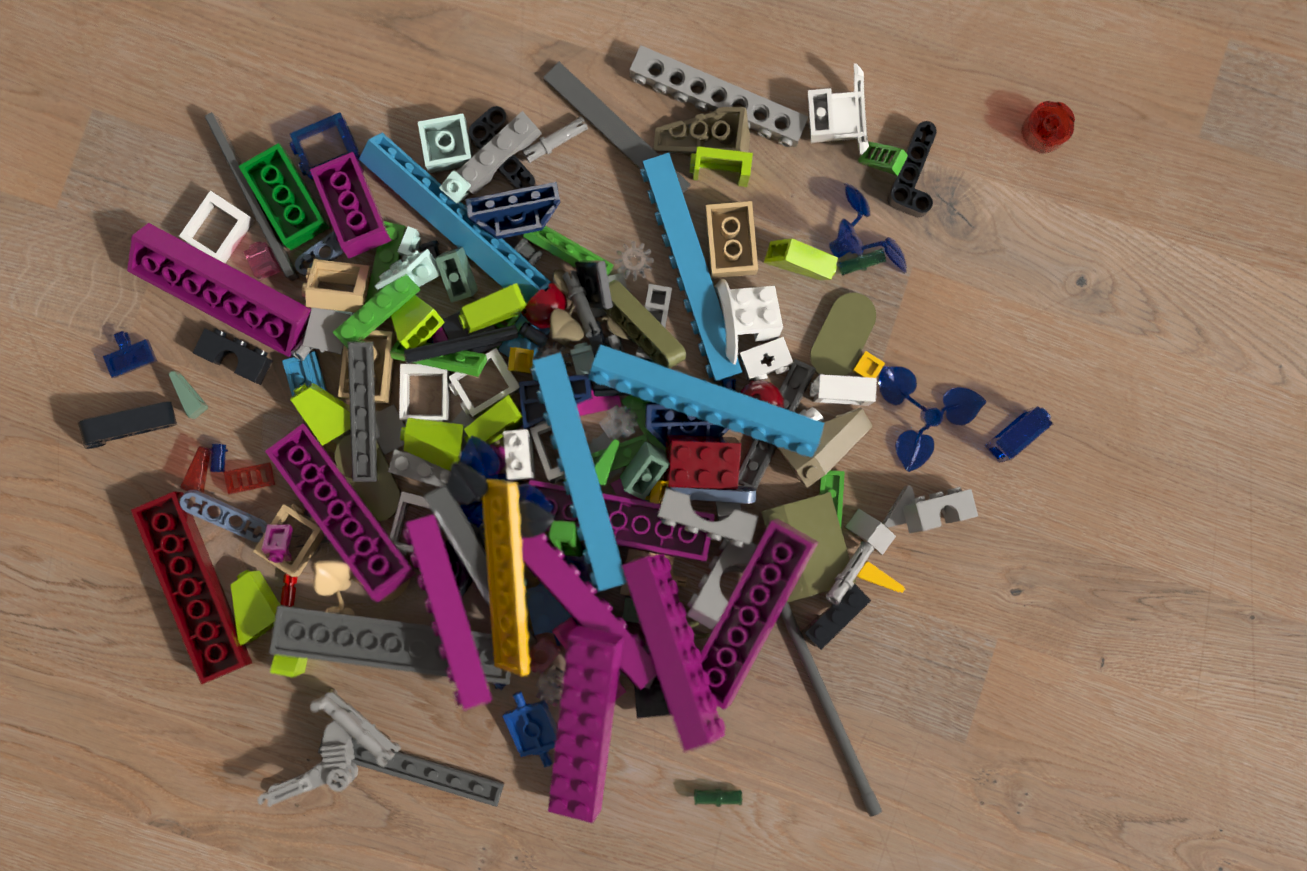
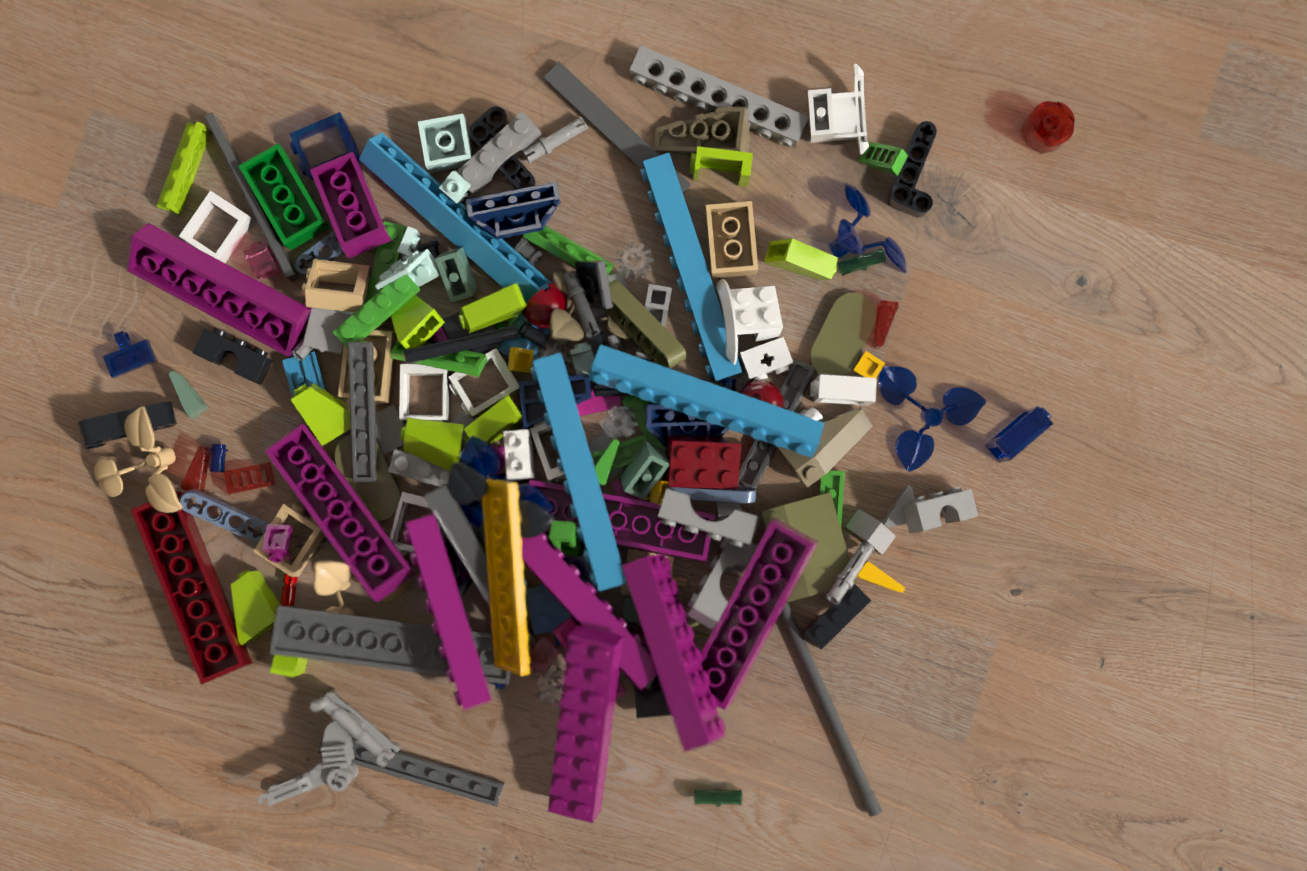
(160, 491): none -> tan plant
(184, 168): none -> lime fence
(532, 728): blue plate -> none
(884, 317): none -> clear red slope

